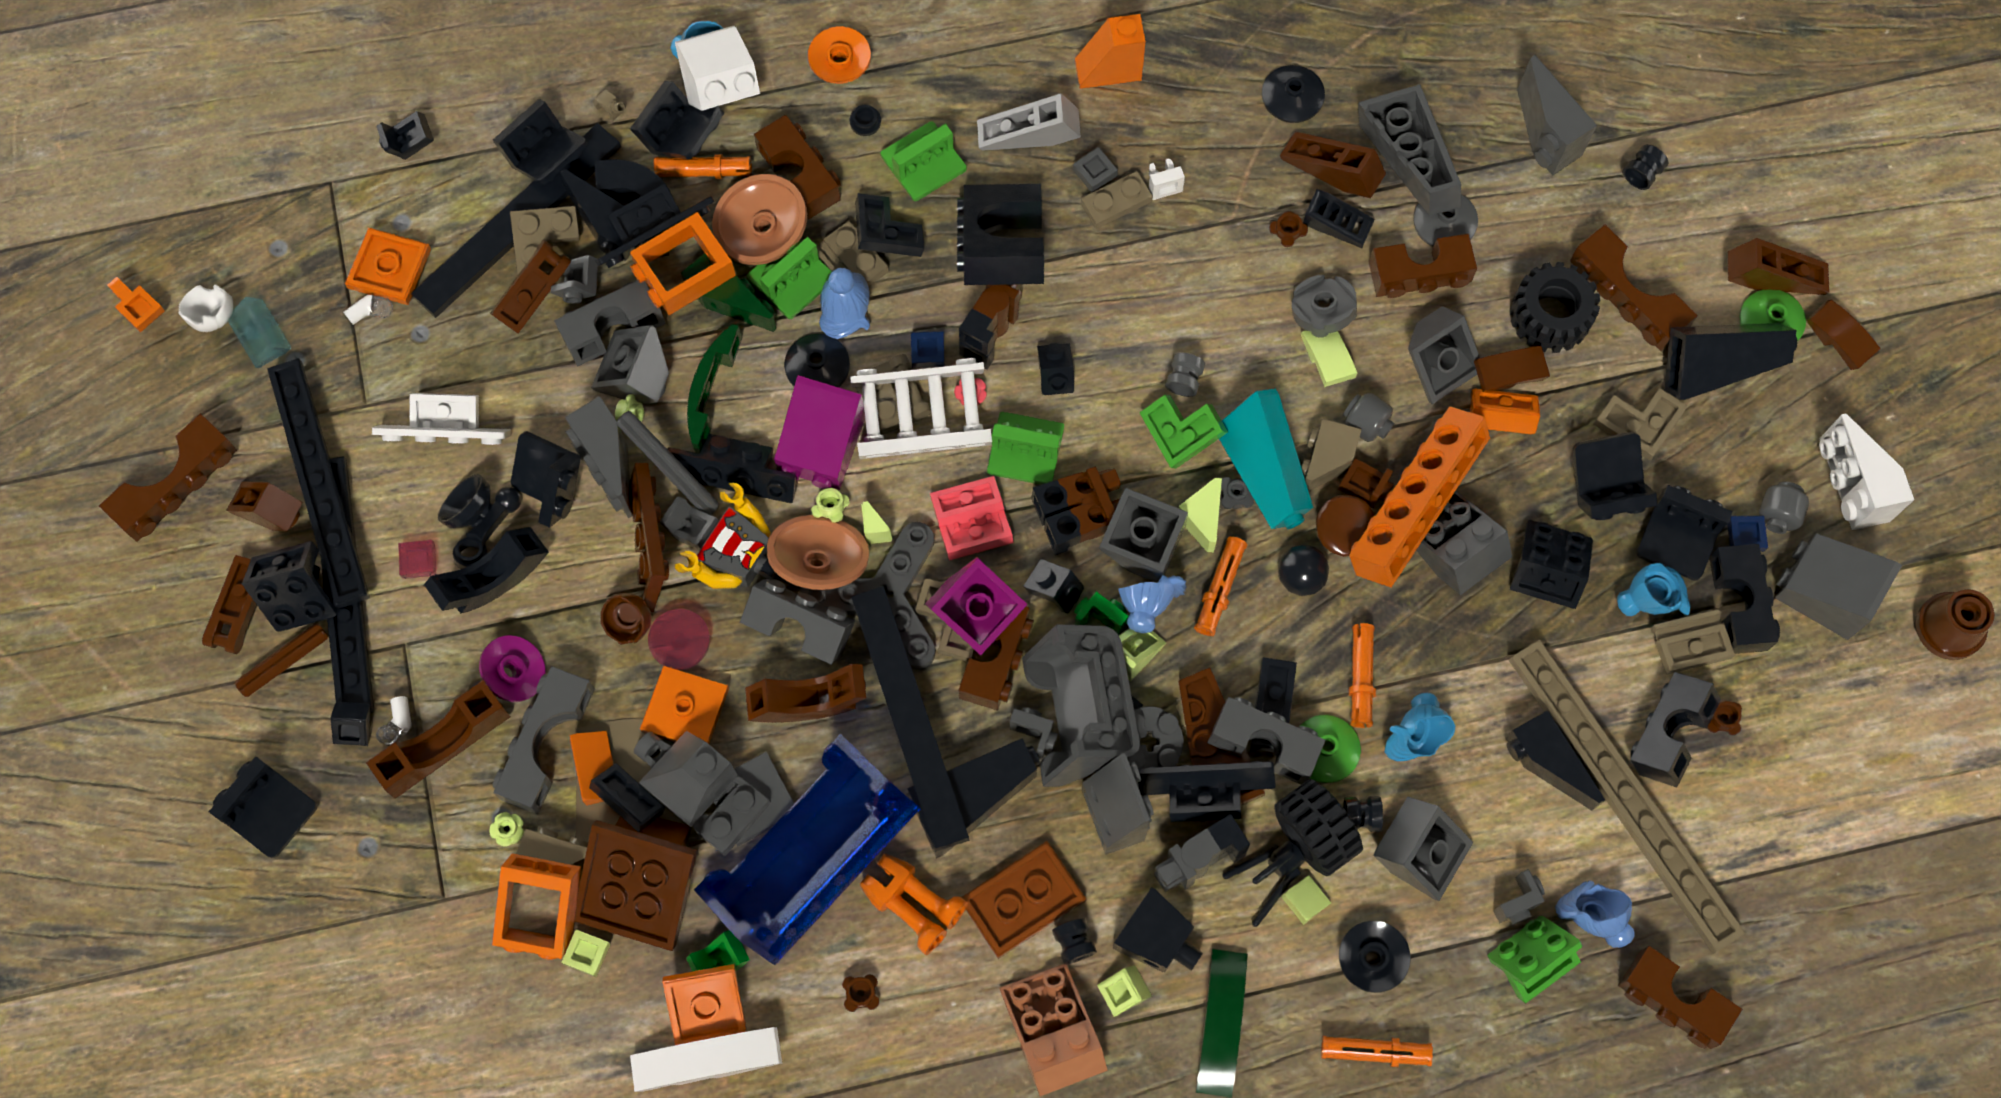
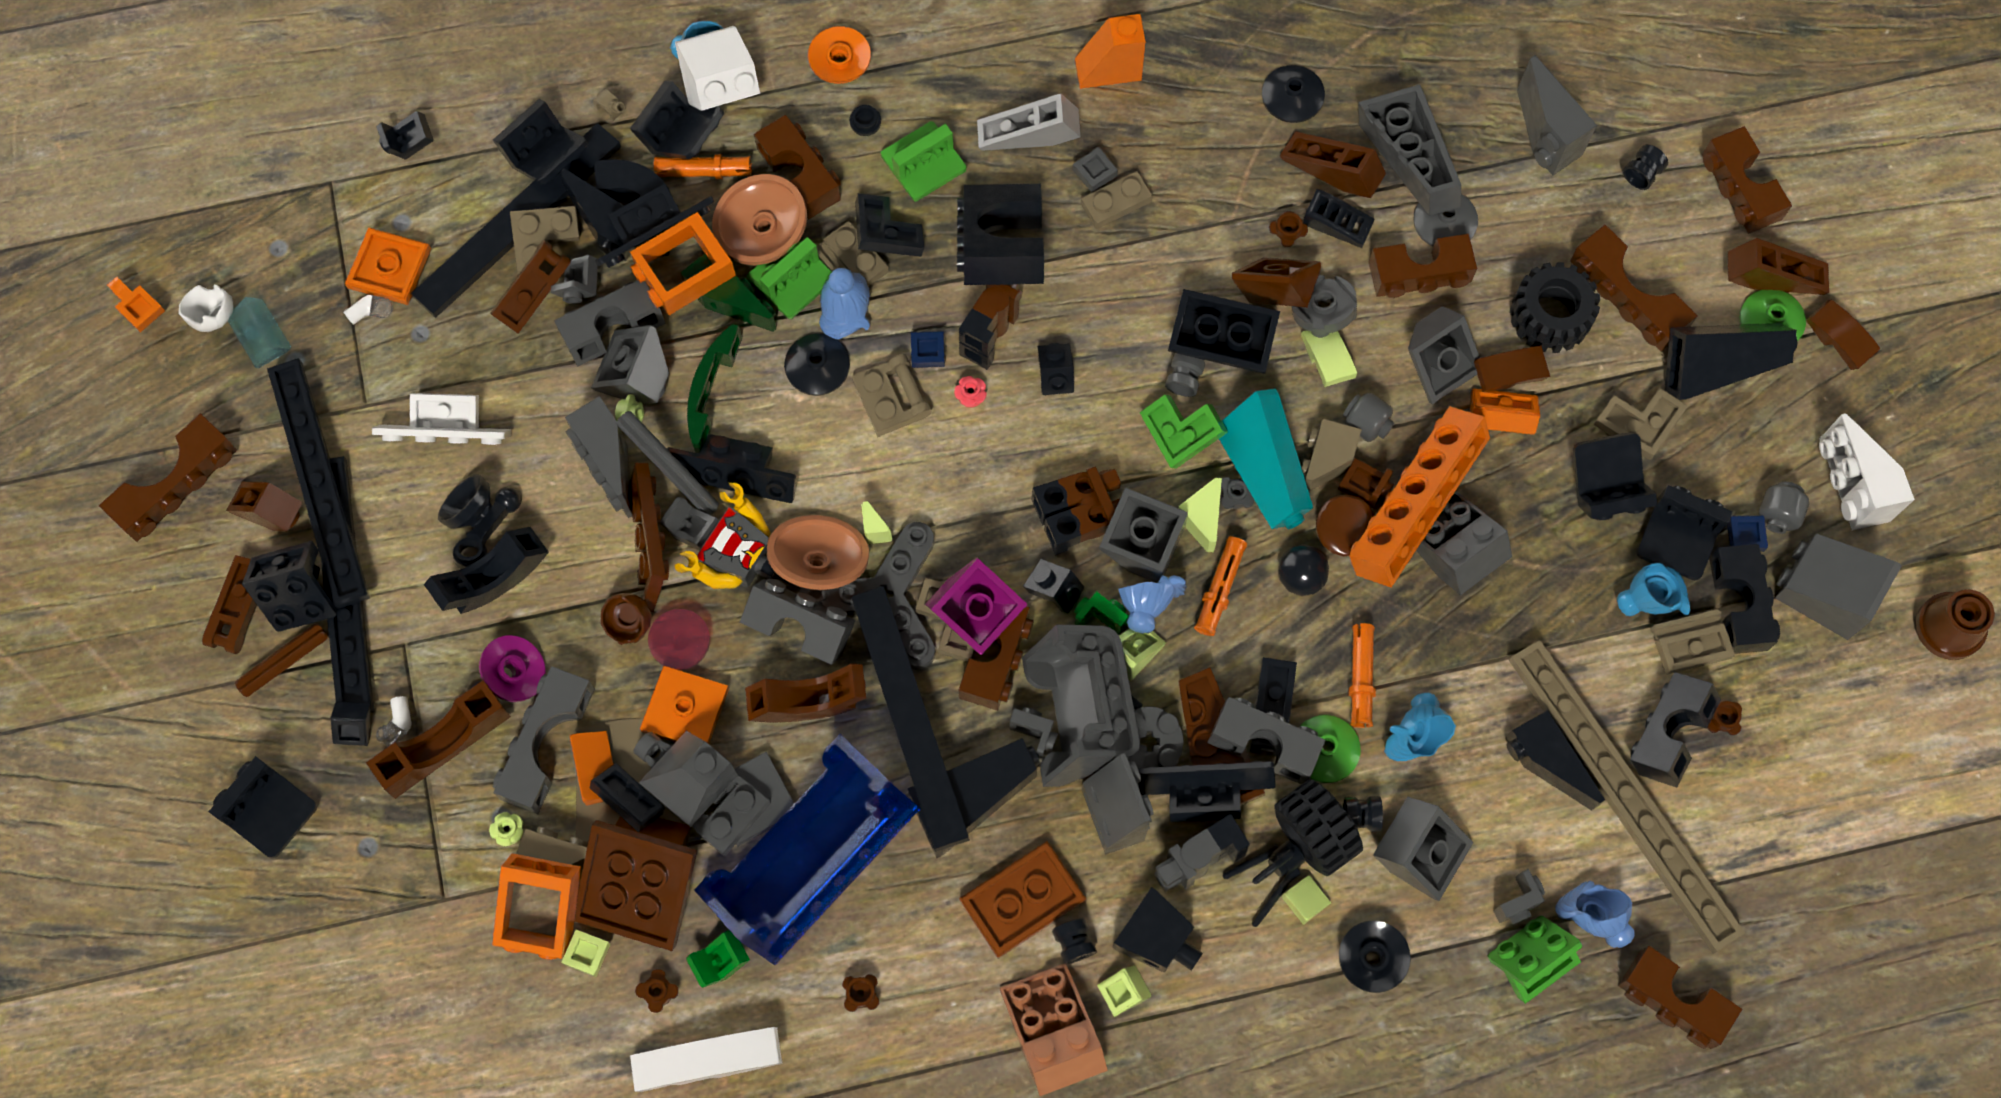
(417, 559): clear pink tile -> none
(545, 474): black bracket -> none
(657, 1001): none -> reddish brown plate
(704, 1004): orange tile -> none
(820, 433): magenta slope -> none
(830, 497): yellowish green plate -> none
(890, 898): orange piece -> none
(907, 440): white fence -> none
(971, 518): coral slope -> none
(1025, 448): bright green bracket -> none
(1165, 182): white tile -> none
(1222, 1023): dark green slope -> none
(1224, 331): none -> black slope
(1278, 281): none -> reddish brown slope
(1420, 1053): orange pin -> none
(1553, 564): black bracket -> none
(1753, 203): none -> reddish brown arch

